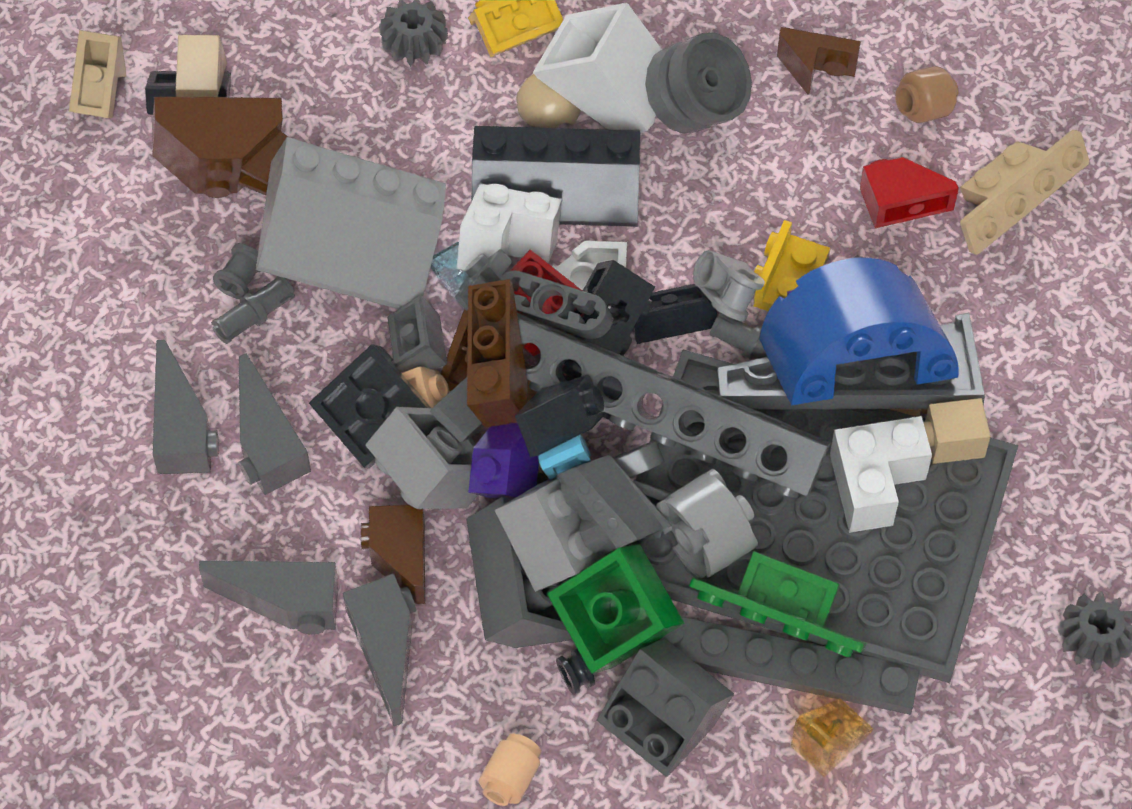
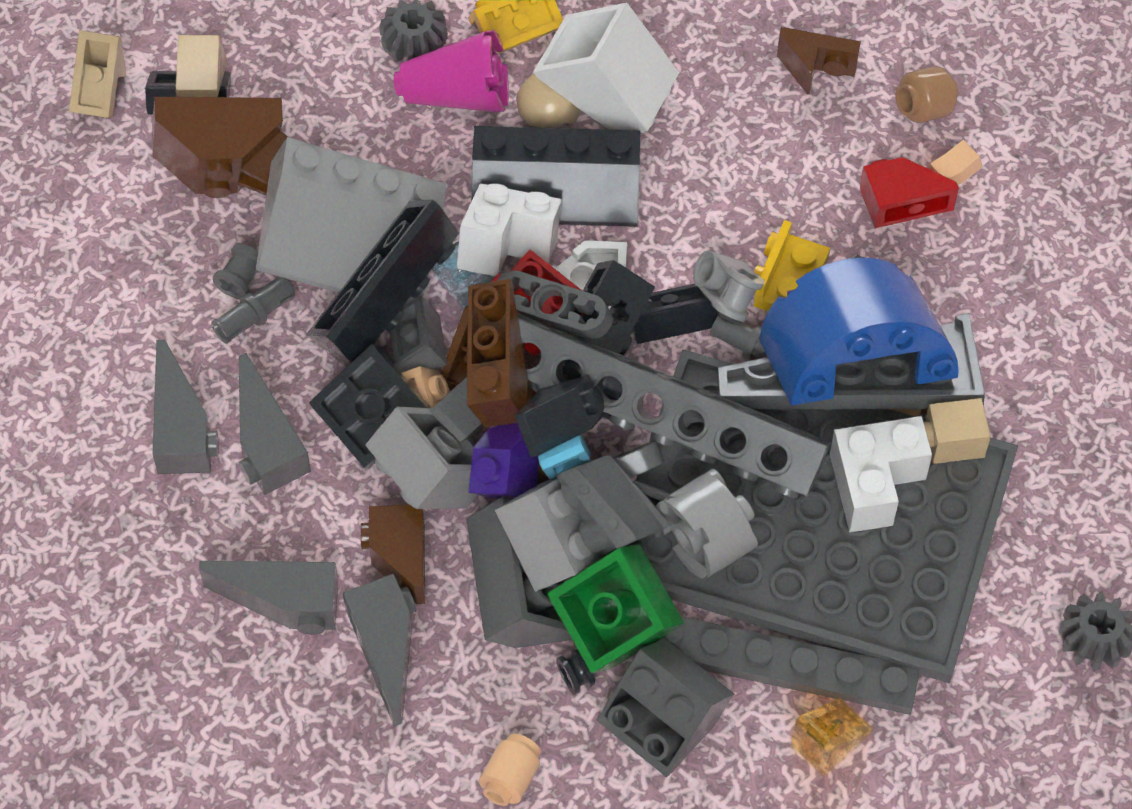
(385, 281): none -> black slope
(457, 76): none -> dark pink cone
(483, 271): dark grey plate -> none
(698, 83): dark grey wheel -> none
(786, 595): green bracket -> none
(958, 163): none -> light nougat piece
(1016, 185): tan bracket -> none

